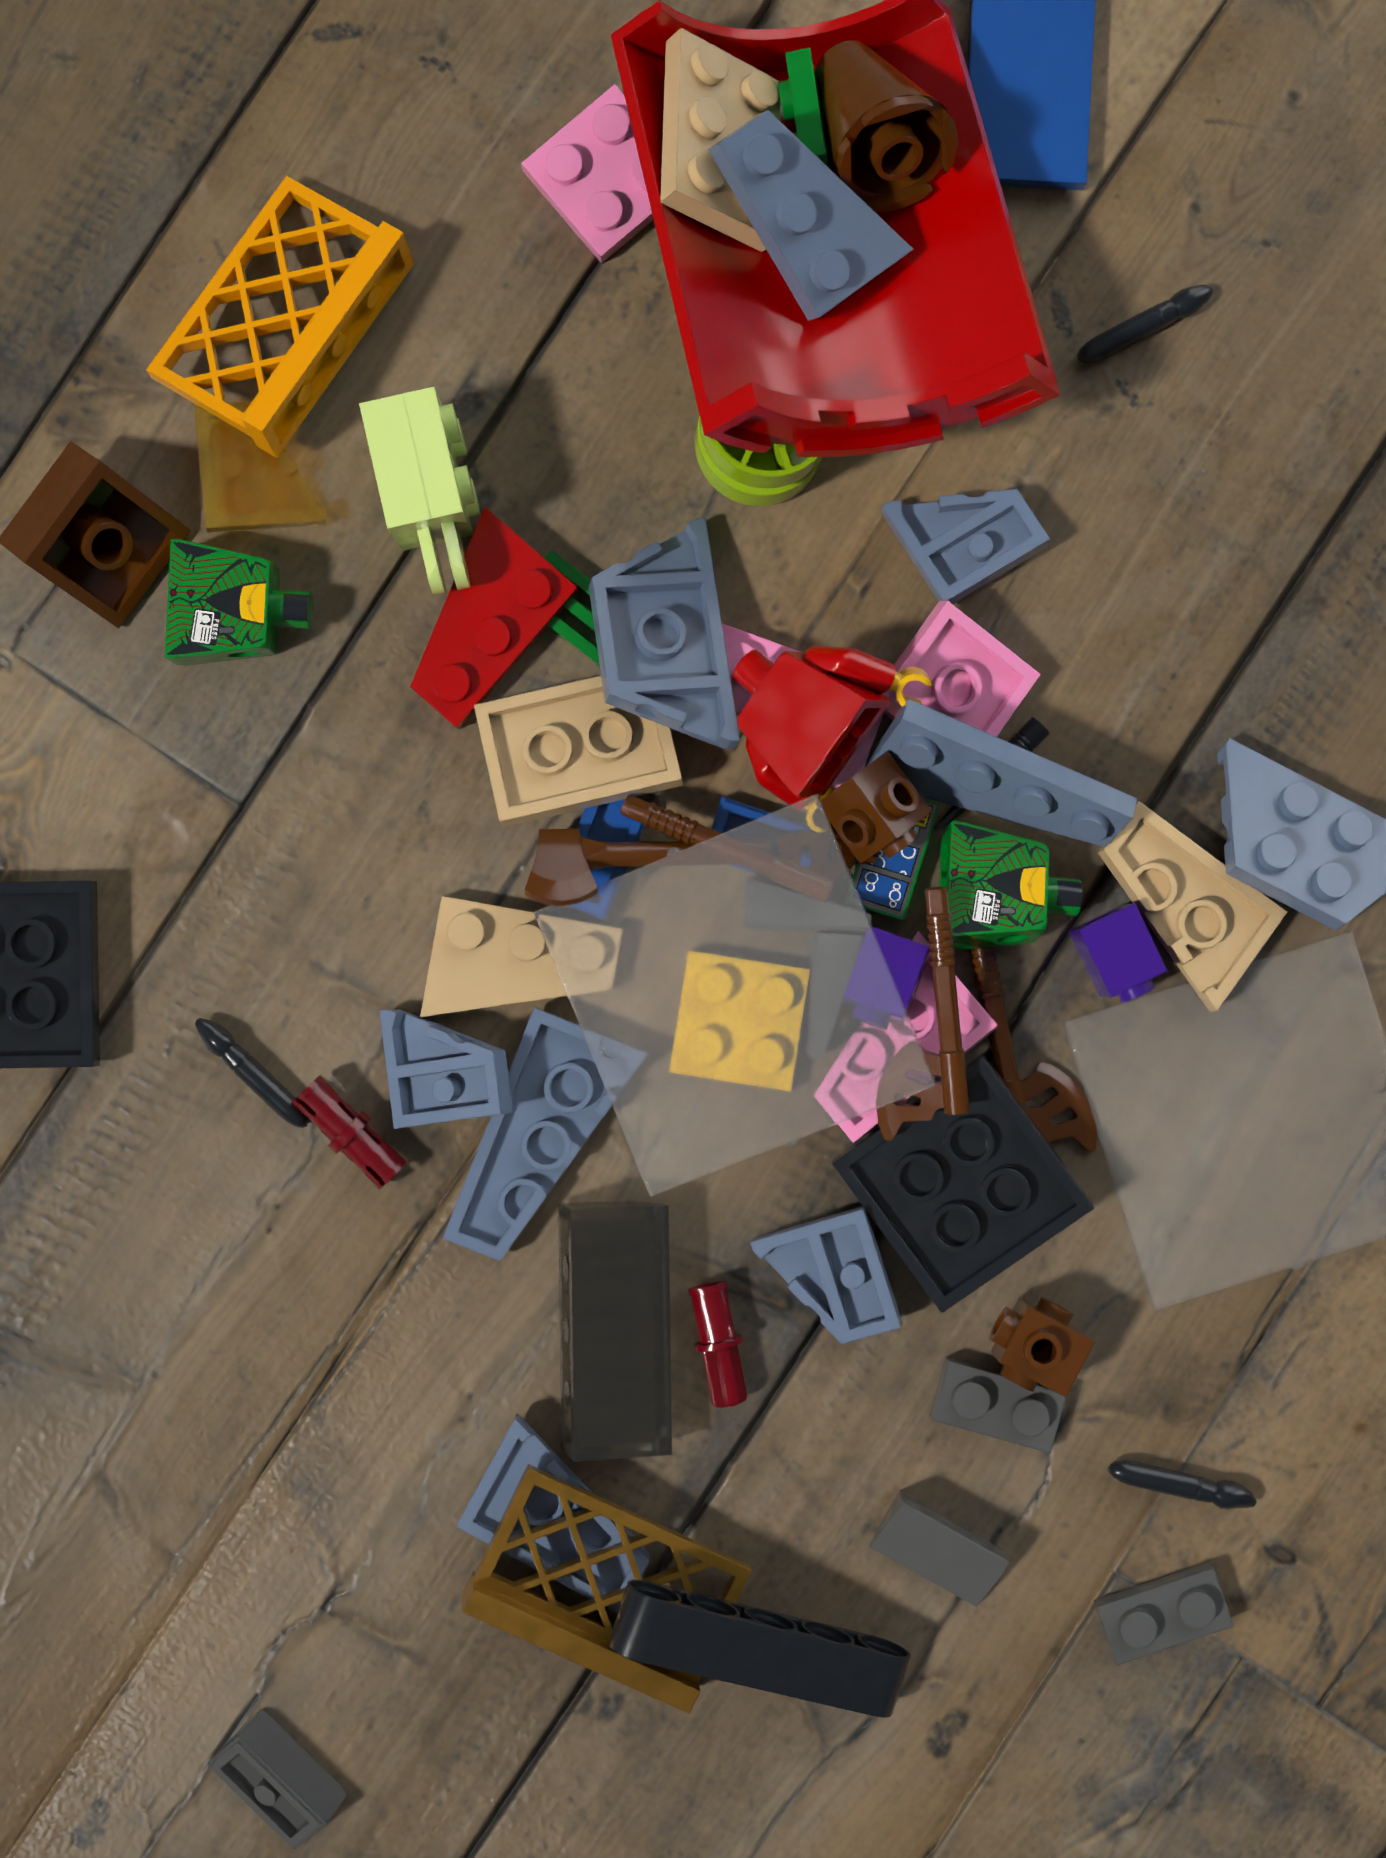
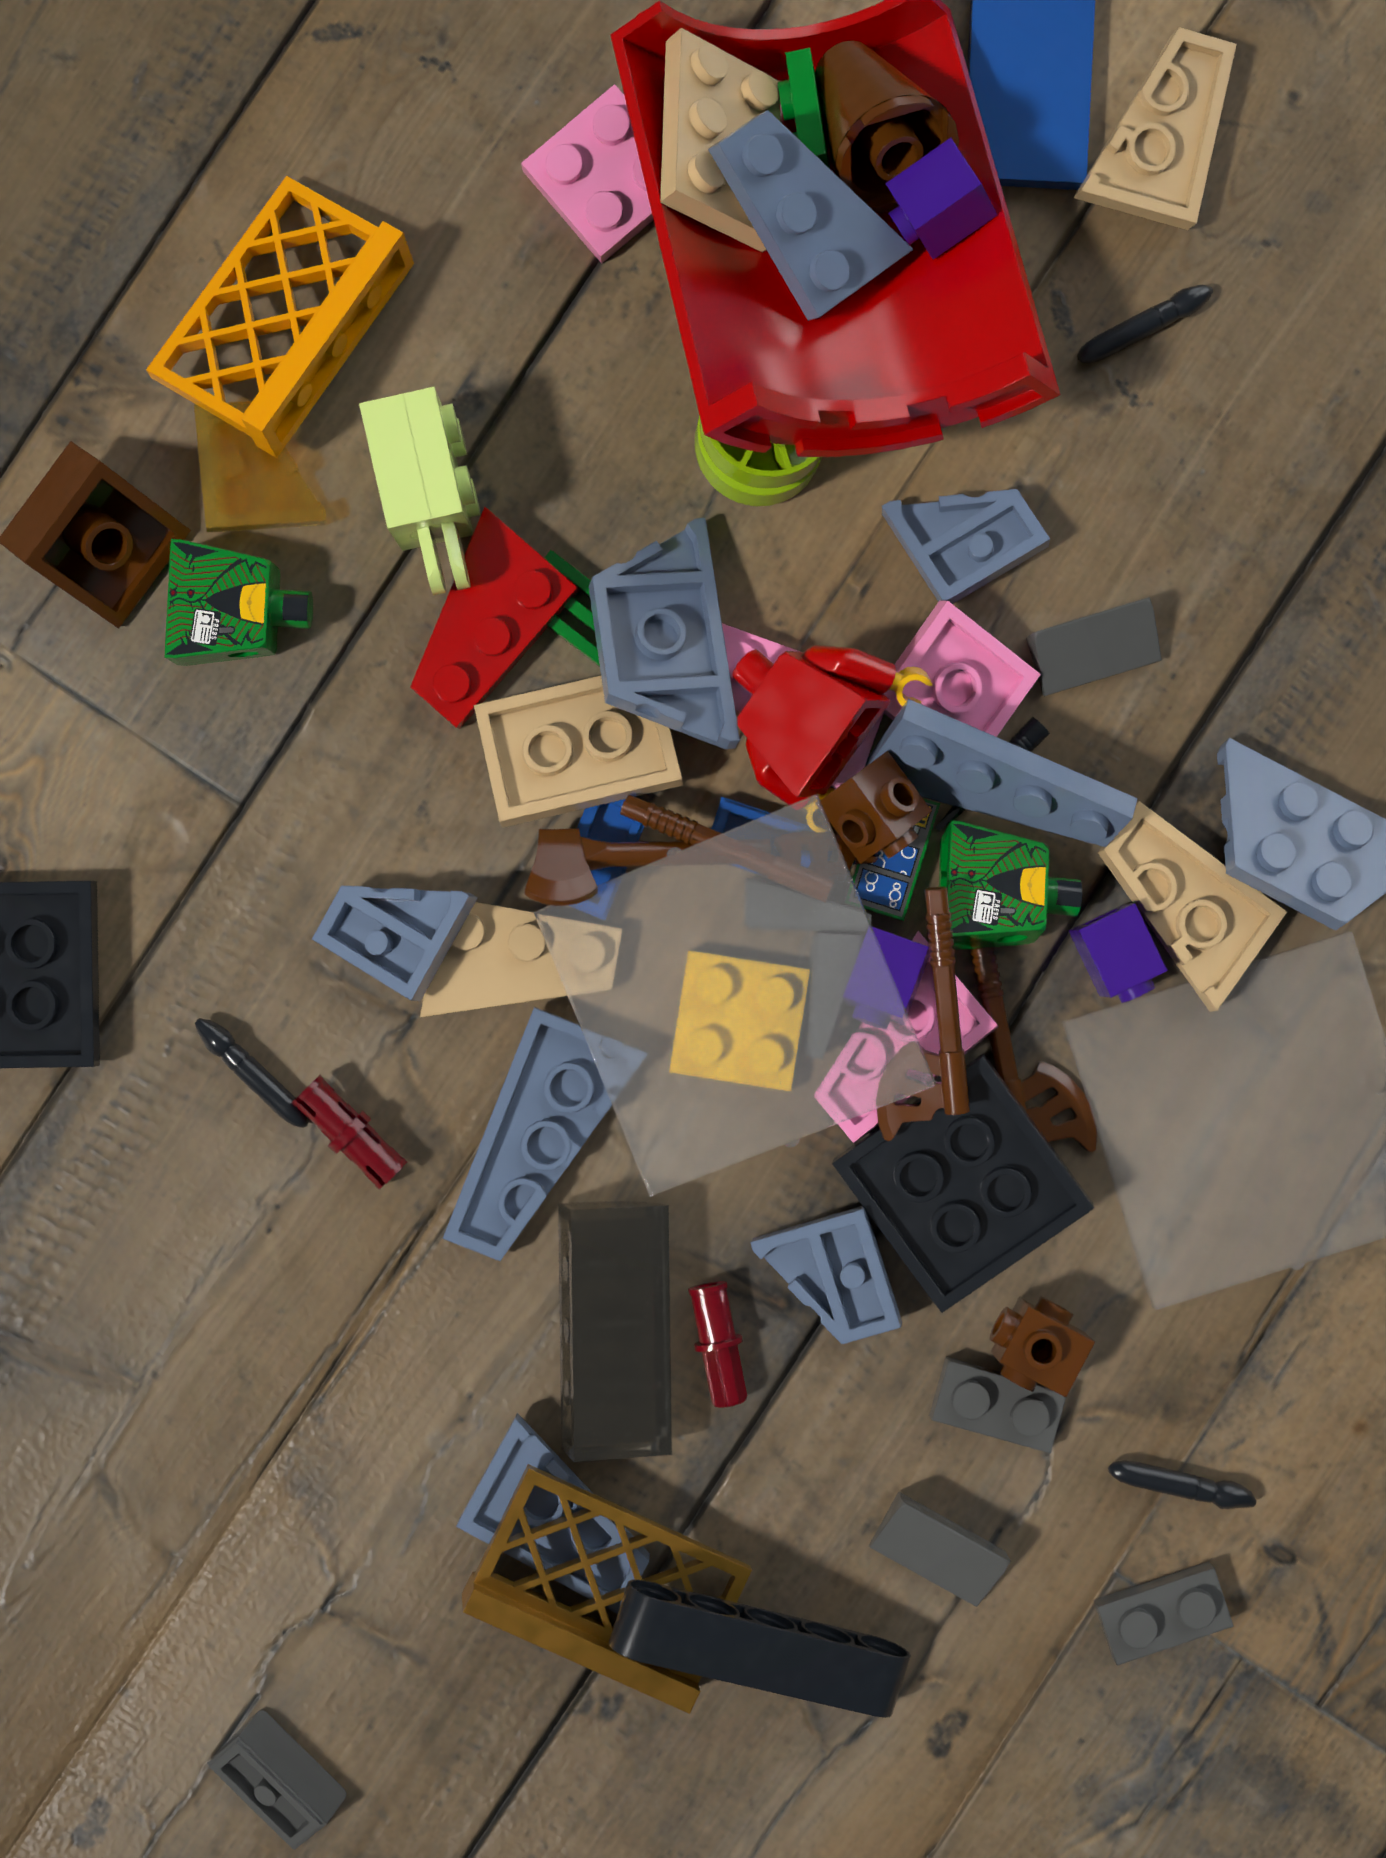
(394, 932): none -> sand blue wing
(440, 1072): sand blue wing -> none
(939, 200): none -> dark purple brick
(1095, 646): none -> dark grey slope
(1167, 135): none -> tan wing

